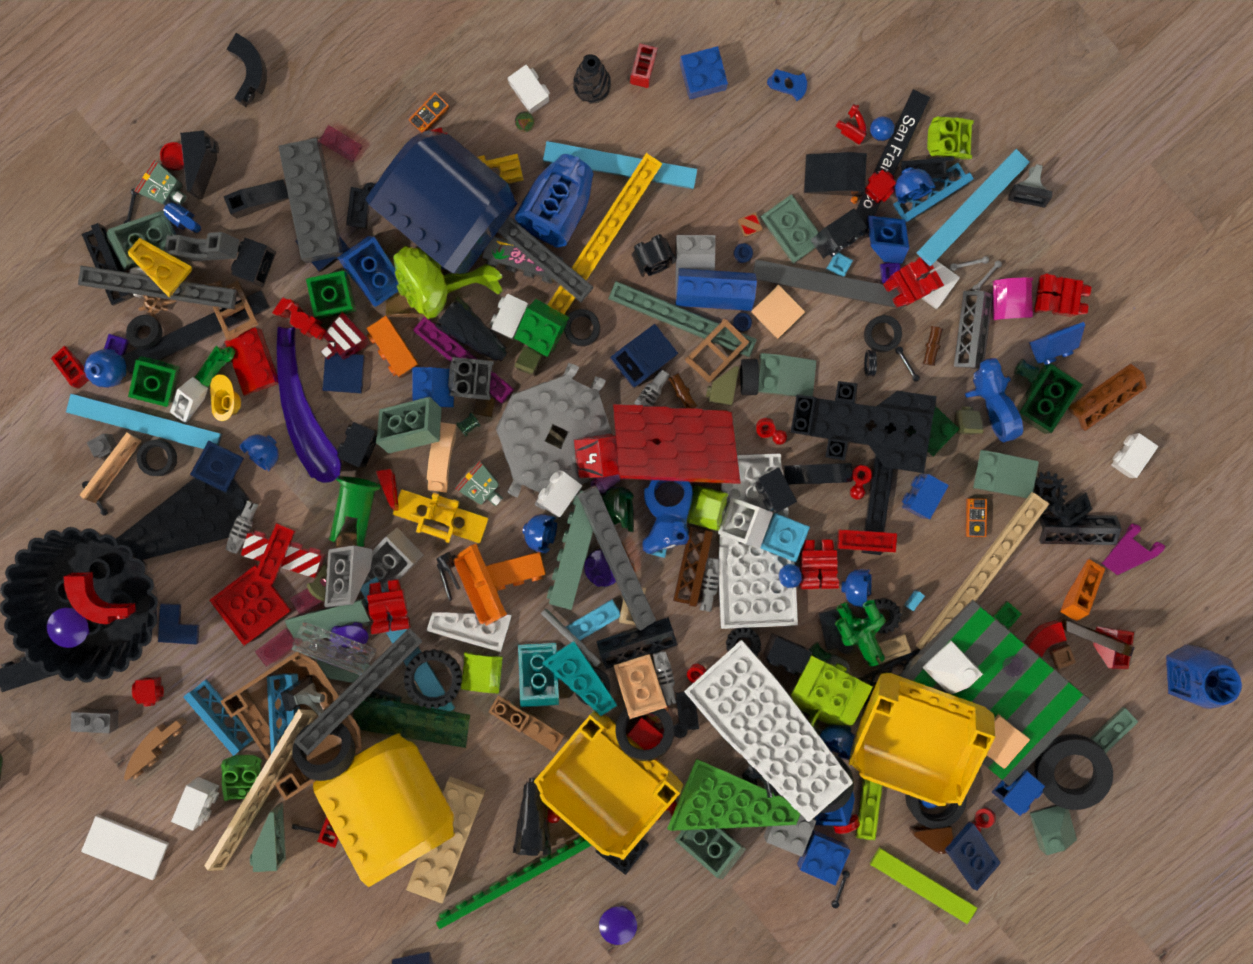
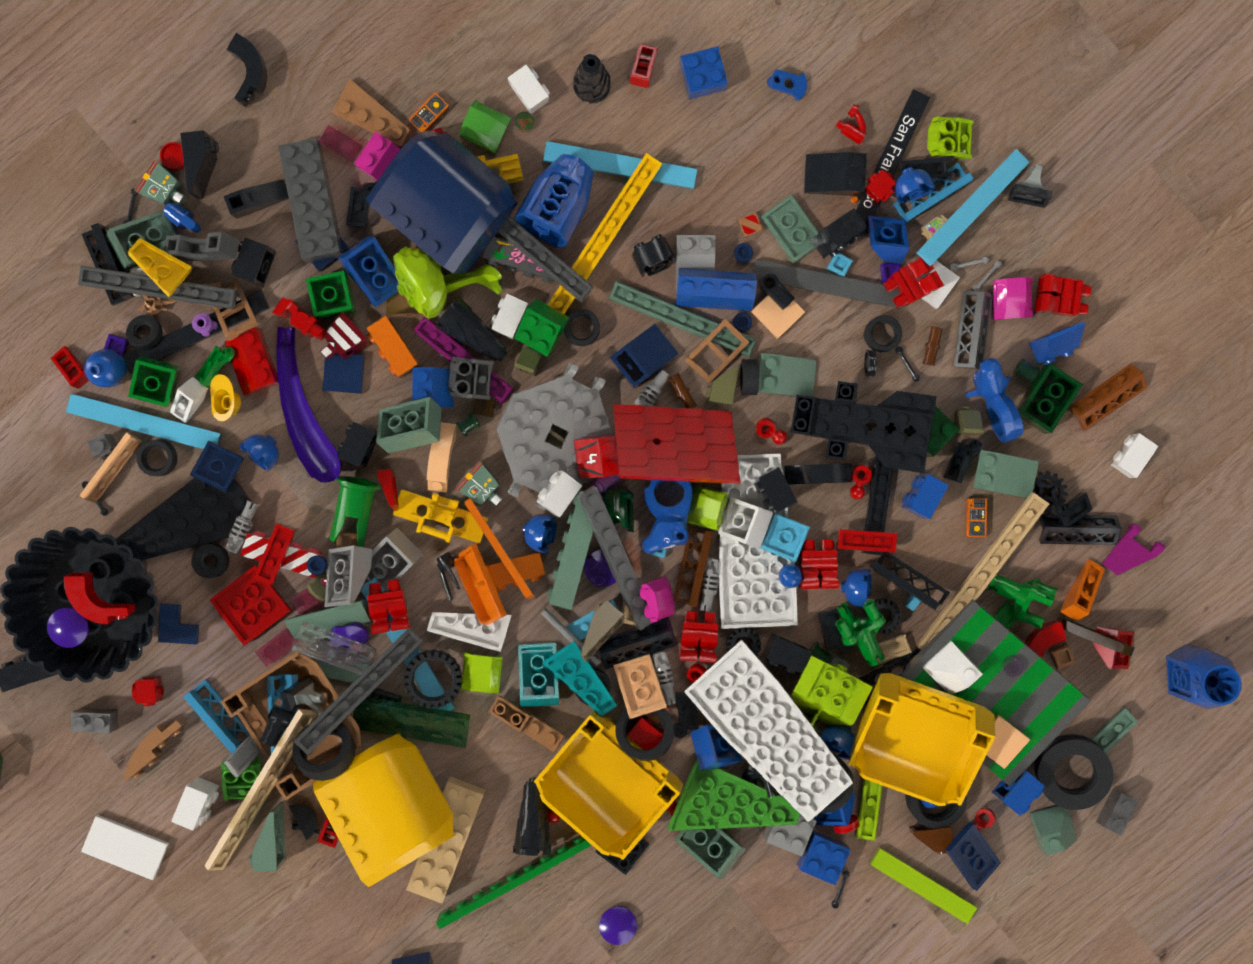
(199, 560): none -> black tyre
(208, 326): none -> medium lavender brick
(242, 756): none -> light grey tile
(277, 721): none -> black piece
(305, 818): none -> black tile
(317, 564): none -> dark blue tile
(365, 112): none -> medium nougat wing
(376, 156): none -> dark pink slope
(484, 126): none -> bright green slope
(499, 549): none -> orange tile
(602, 626): none -> dark tan slope
(659, 599): none -> dark pink slope
(703, 632): none -> red hips
(713, 749): none -> blue slope
(778, 292): none -> black piece
(882, 128): blue piece -> none
(903, 583): none -> black fence
(932, 226): none -> tan brick
(961, 459): none -> black hinge
(1022, 596): none -> green wheel
(1117, 812): none -> flat silver brick

